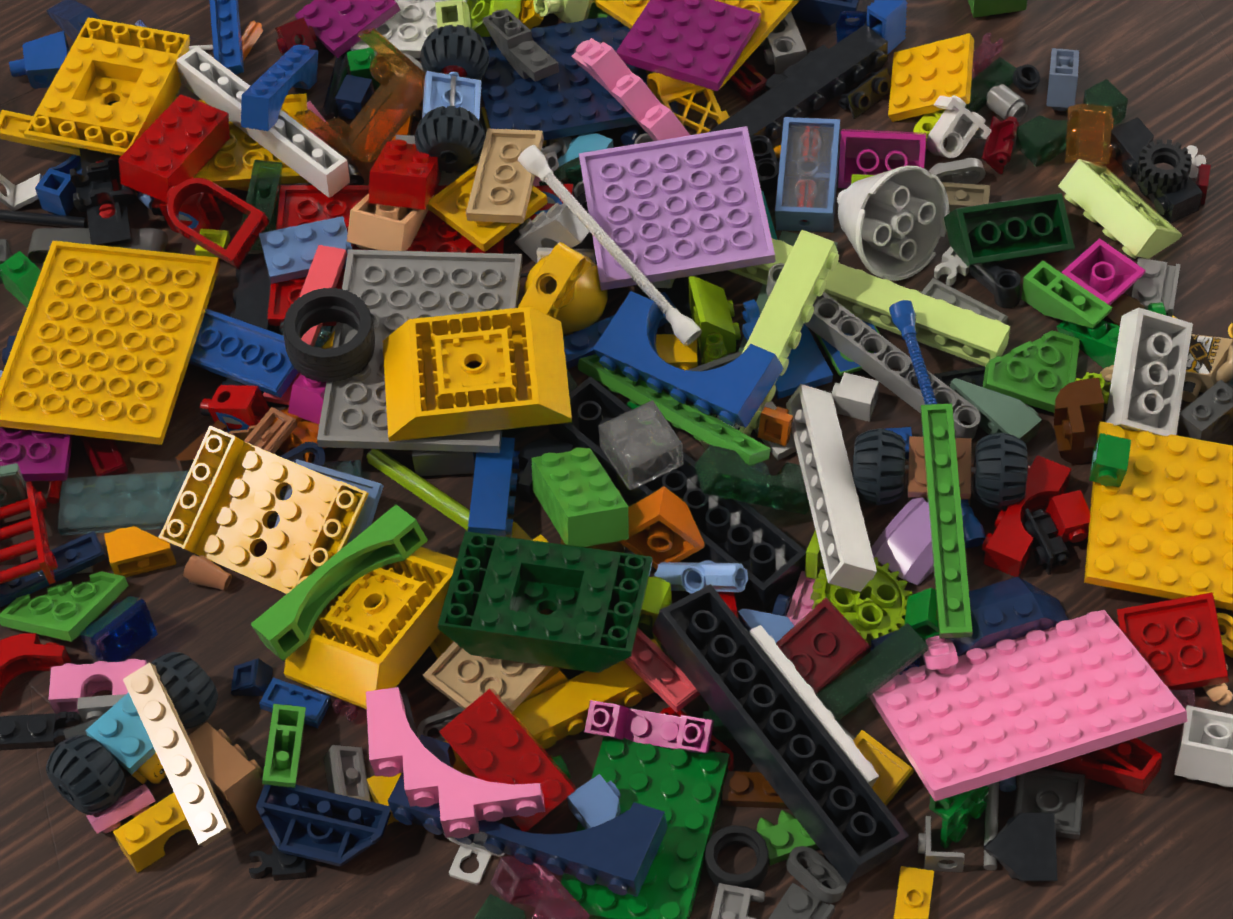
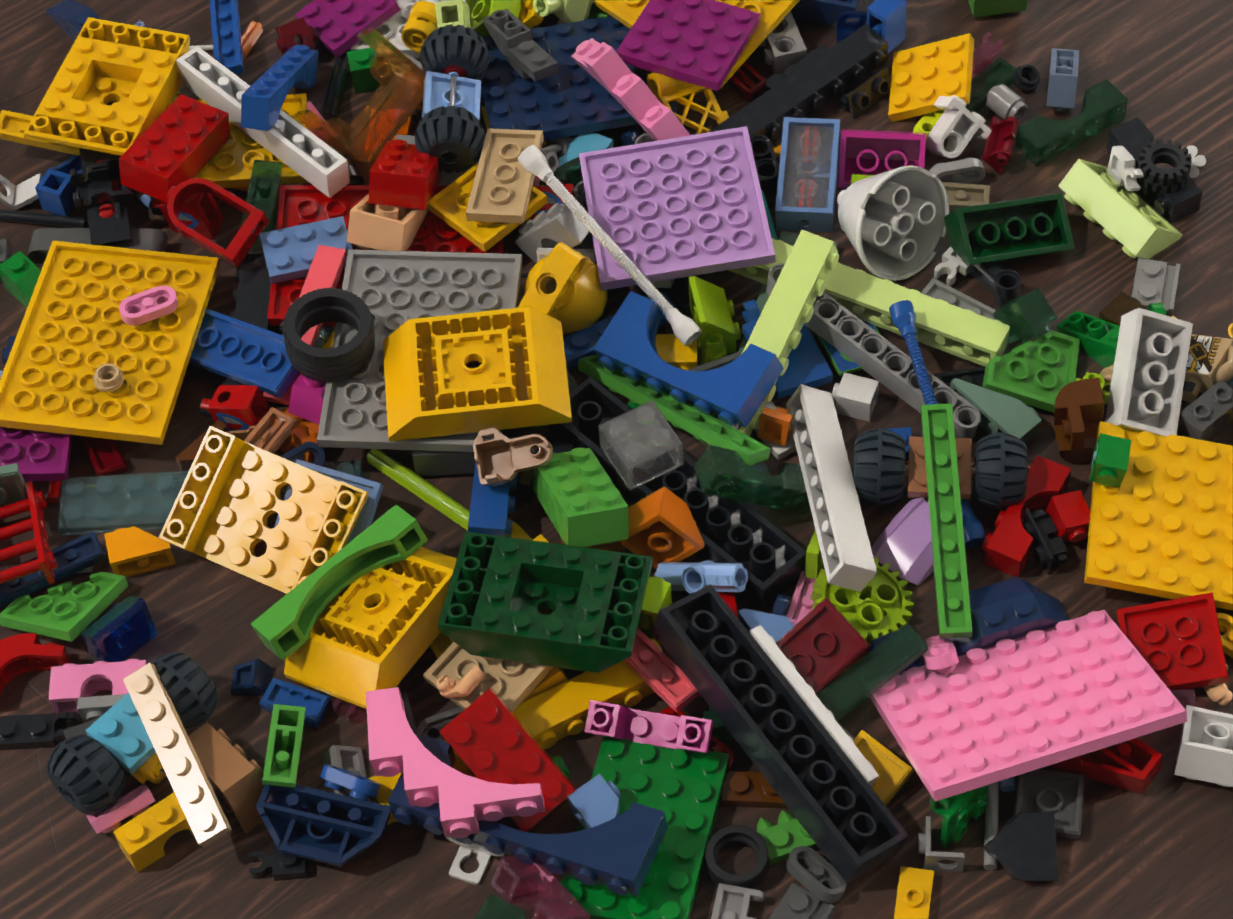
(41, 59): blue torso -> none
(108, 378): none -> tan plate
(148, 305): none -> bright pink plate
(206, 573): nougat cone -> none
(220, 237): neon yellow plate -> none
(353, 96): dark blue brick -> none
(360, 786): none -> blue plate
(419, 25): none -> yellow wheel
(460, 687): none -> light nougat arm
(503, 458): none -> medium nougat piece
(922, 613): green brick -> none
(1026, 316): none -> clear green brick
(1061, 297): bright green slope -> none
(1089, 133): clear orange brick -> none
(1104, 271): dark pink slope -> none
(1123, 170): none -> white plate
(1203, 180): dark red tile -> none

